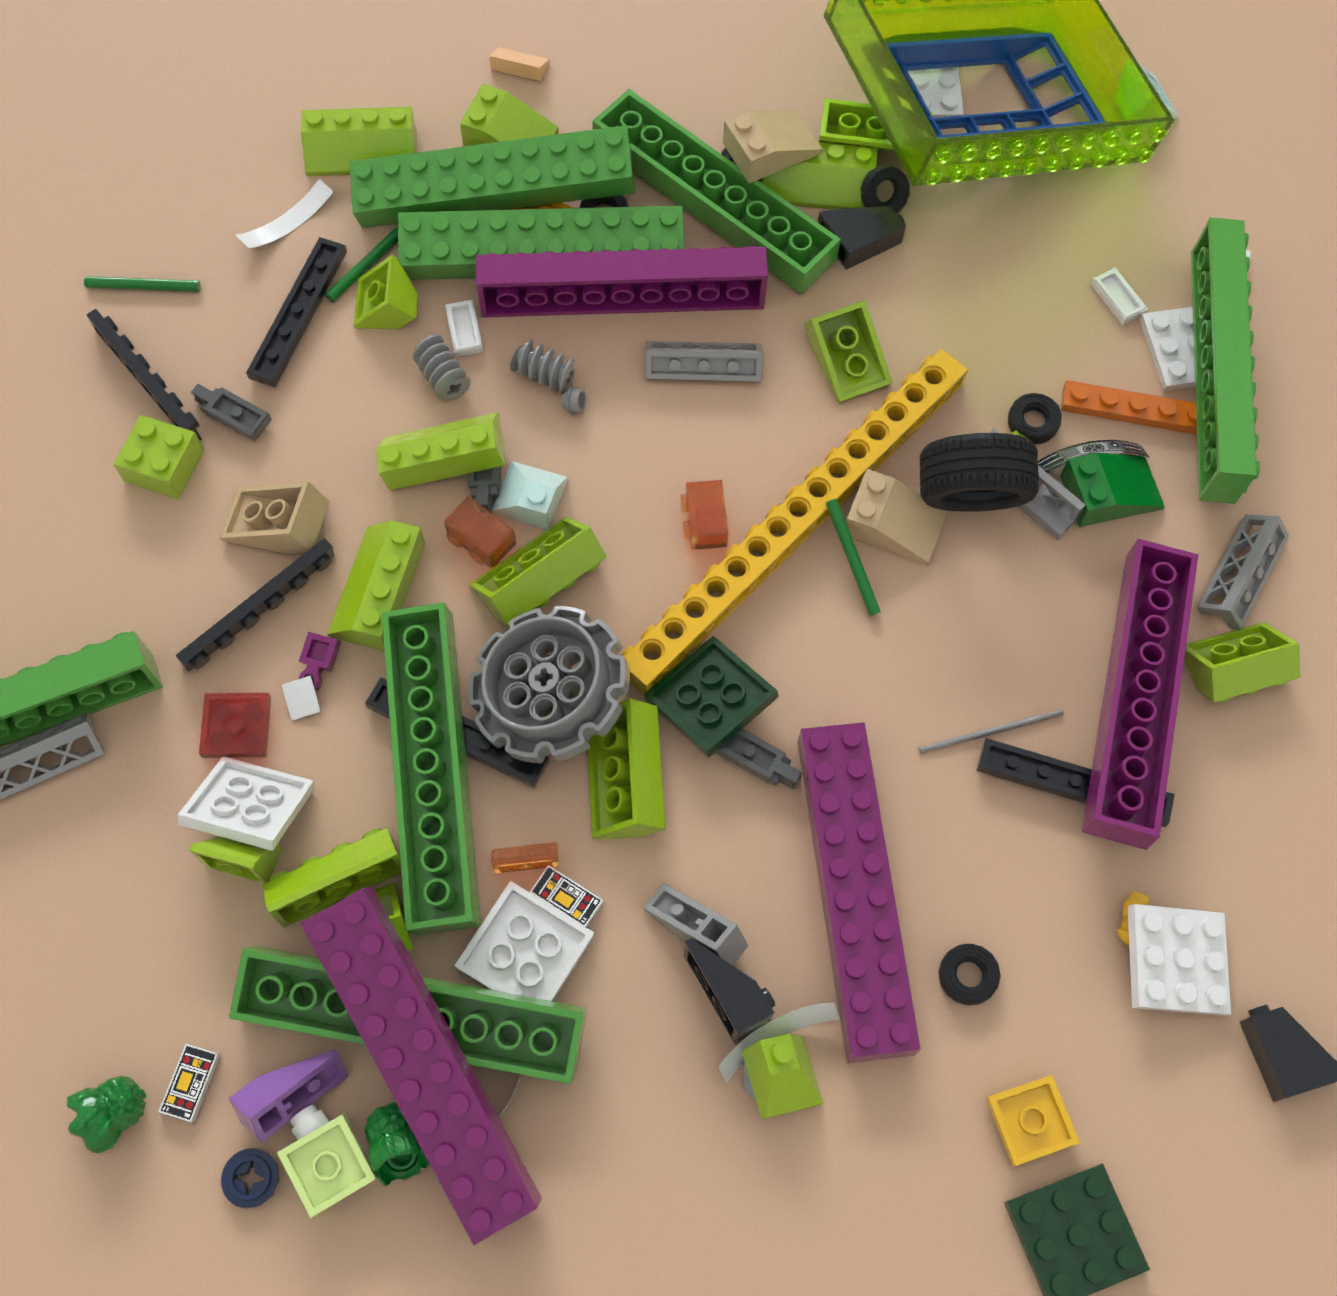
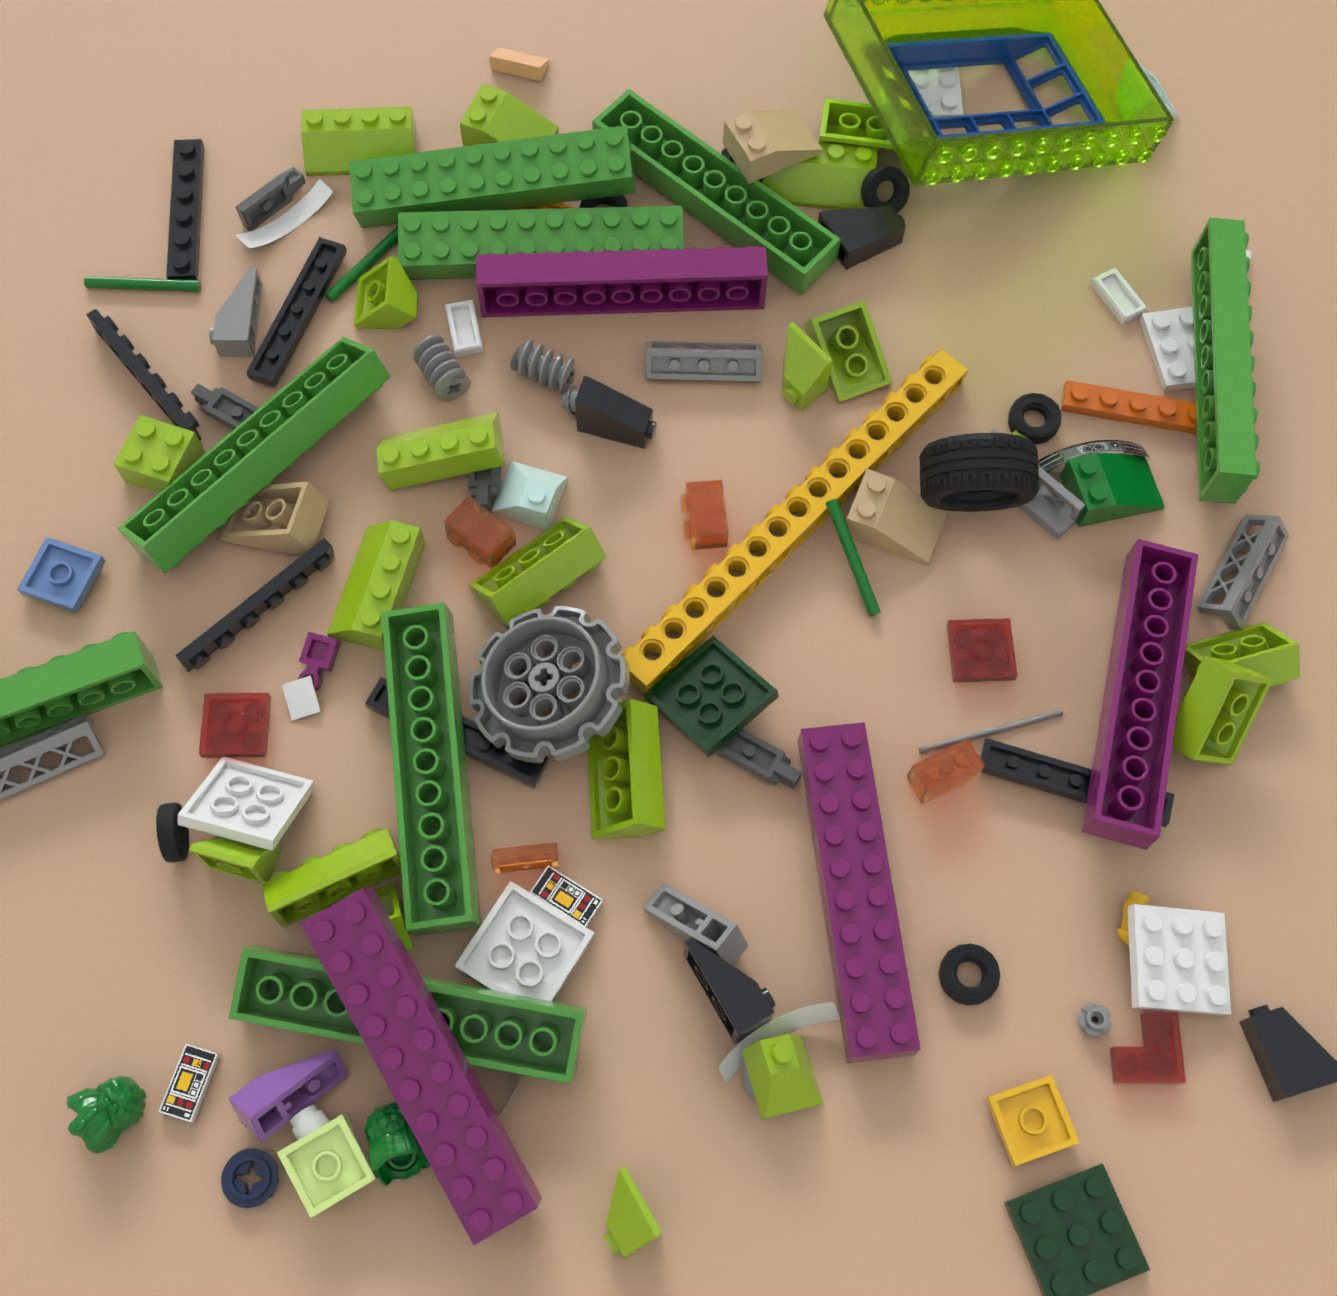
(61, 575): none -> medium blue plate
(171, 837): none -> black tyre
(185, 210): none -> black plate
(238, 318): none -> light grey slope
(254, 454): none -> bright green brick
(269, 198): none -> dark grey hinge
(612, 414): none -> black slope
(629, 1218): none -> lime slope
(804, 369): none -> lime slope
(945, 771): none -> clear orange brick
(981, 650): none -> clear red plate
(1088, 1026): none -> light grey plate
(1159, 1058): none -> clear red plate
(1218, 710): none -> lime slope

